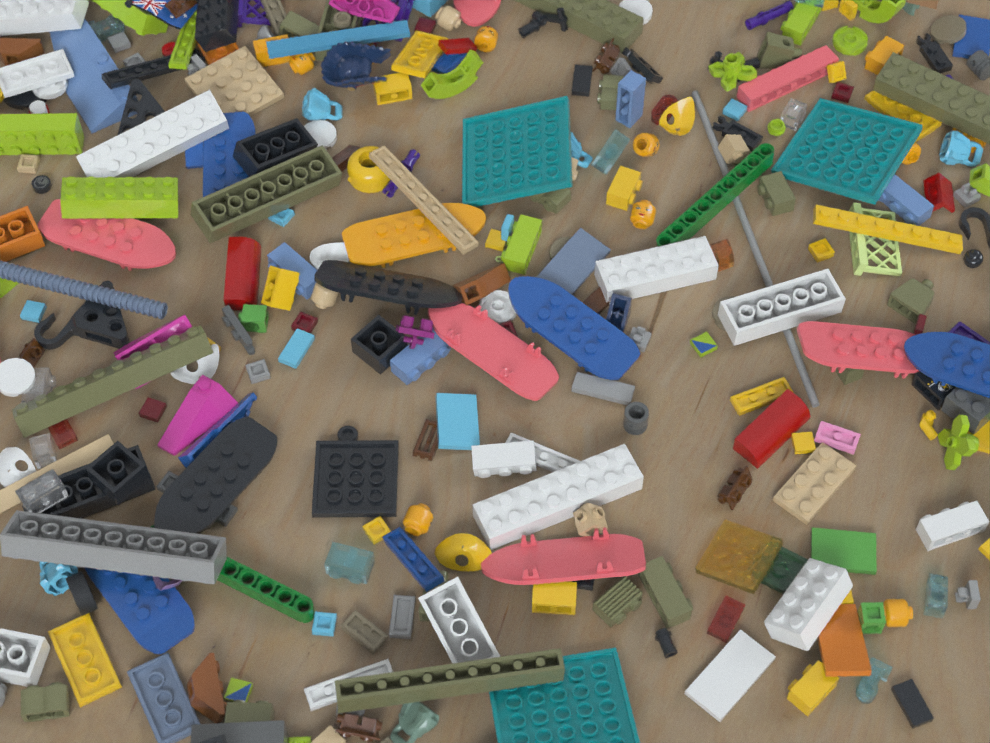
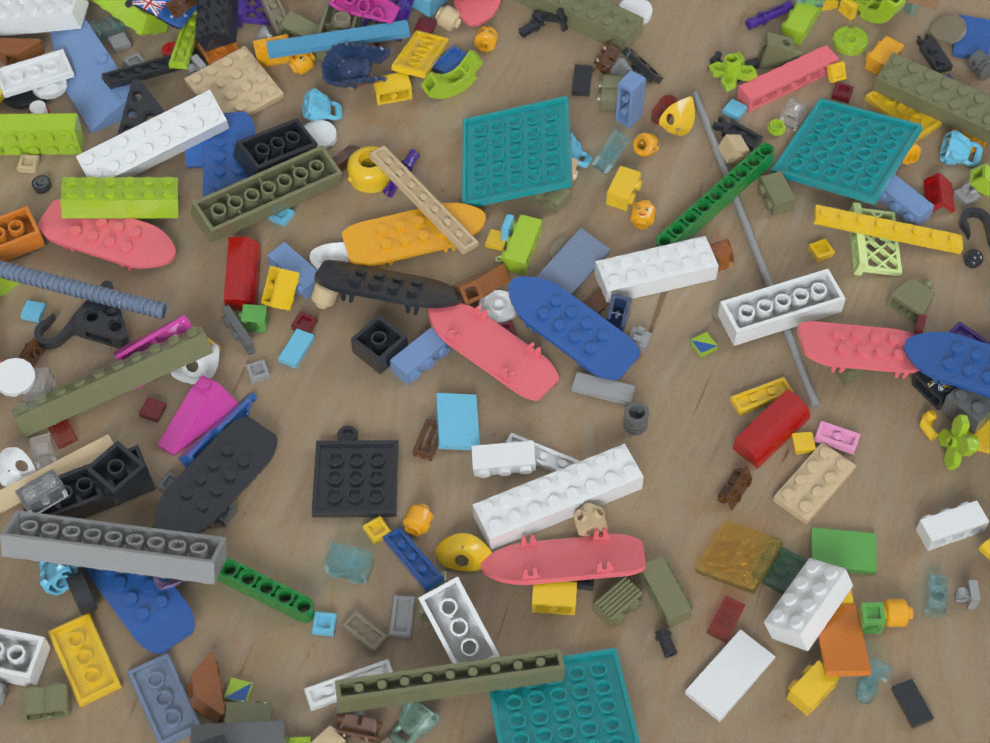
(424, 330): magenta hips -> none
(457, 46): red tile -> none

